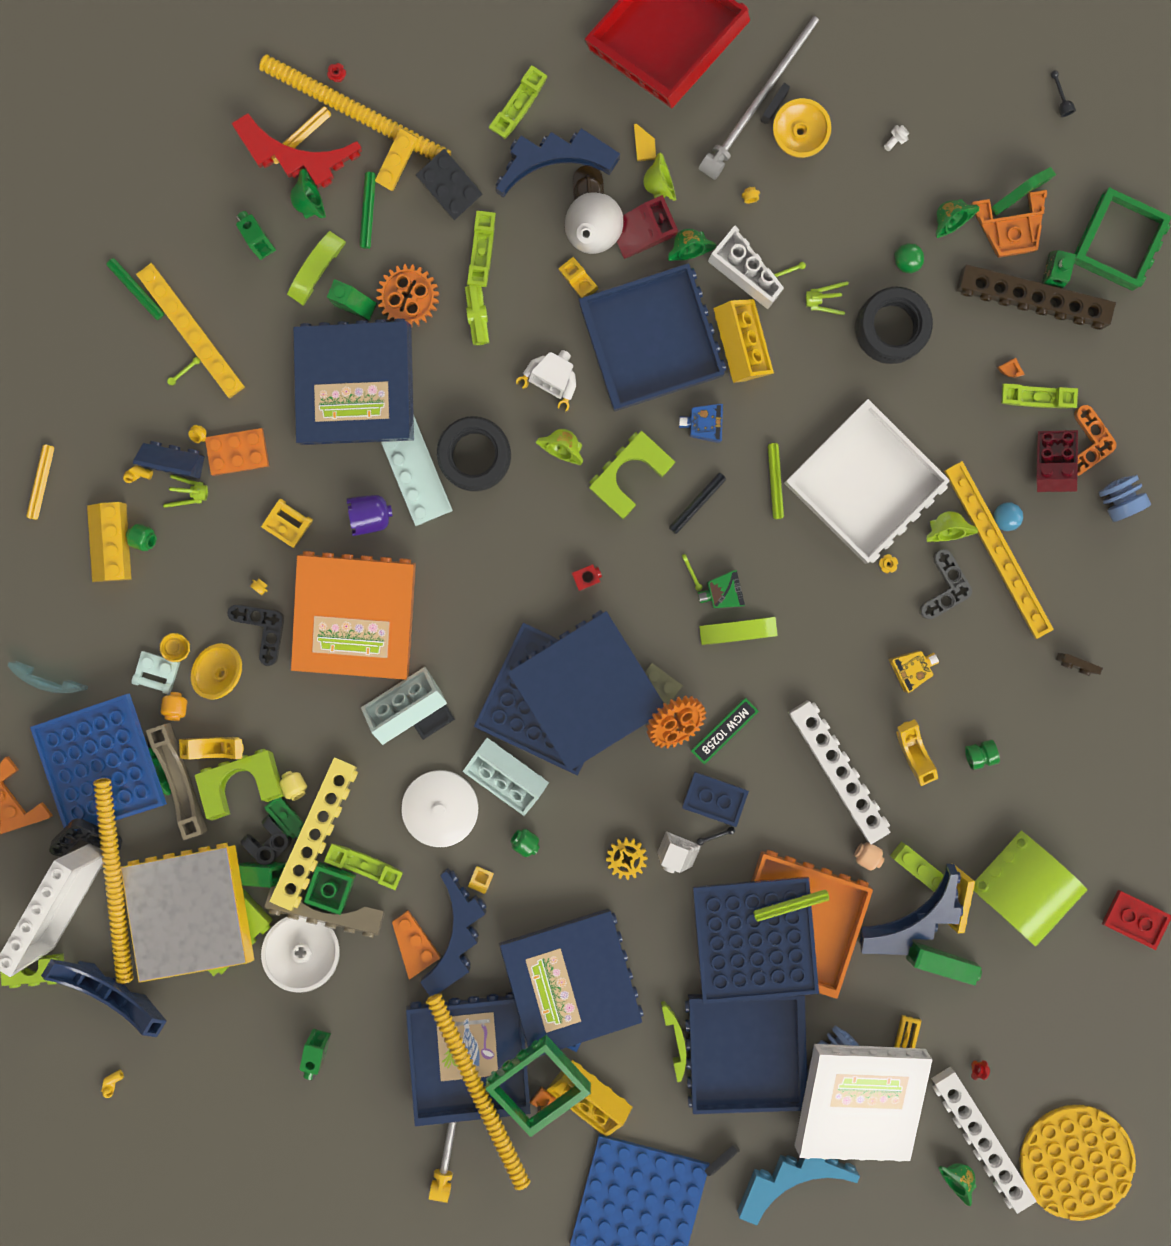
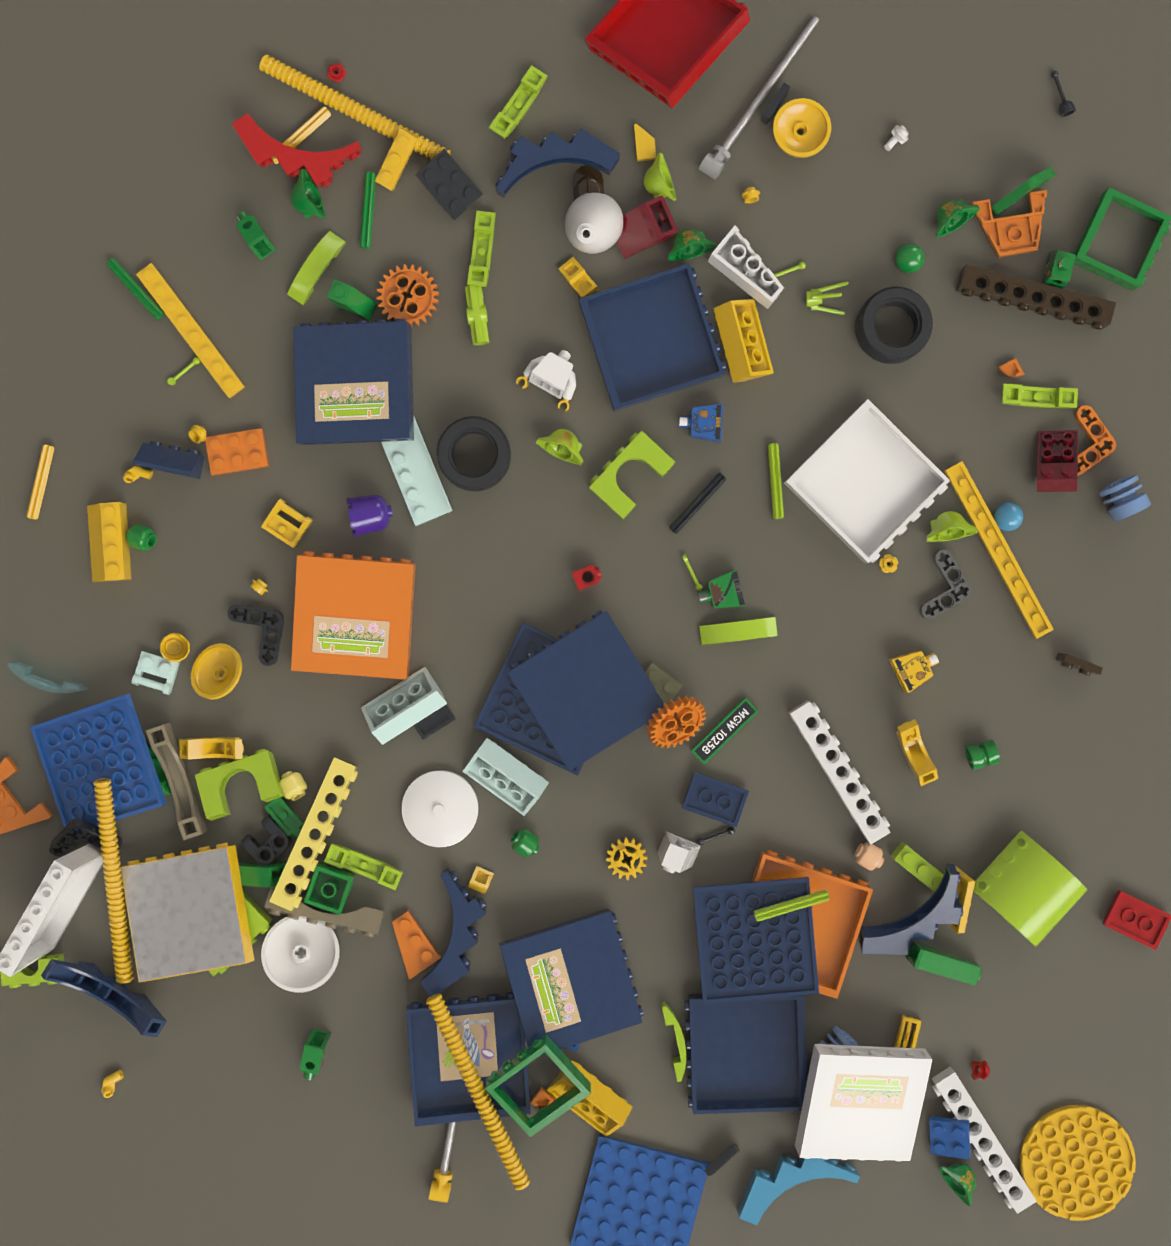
(173, 706): light orange head -> none
(198, 492): lime plant -> none
(950, 1137): none -> blue plate

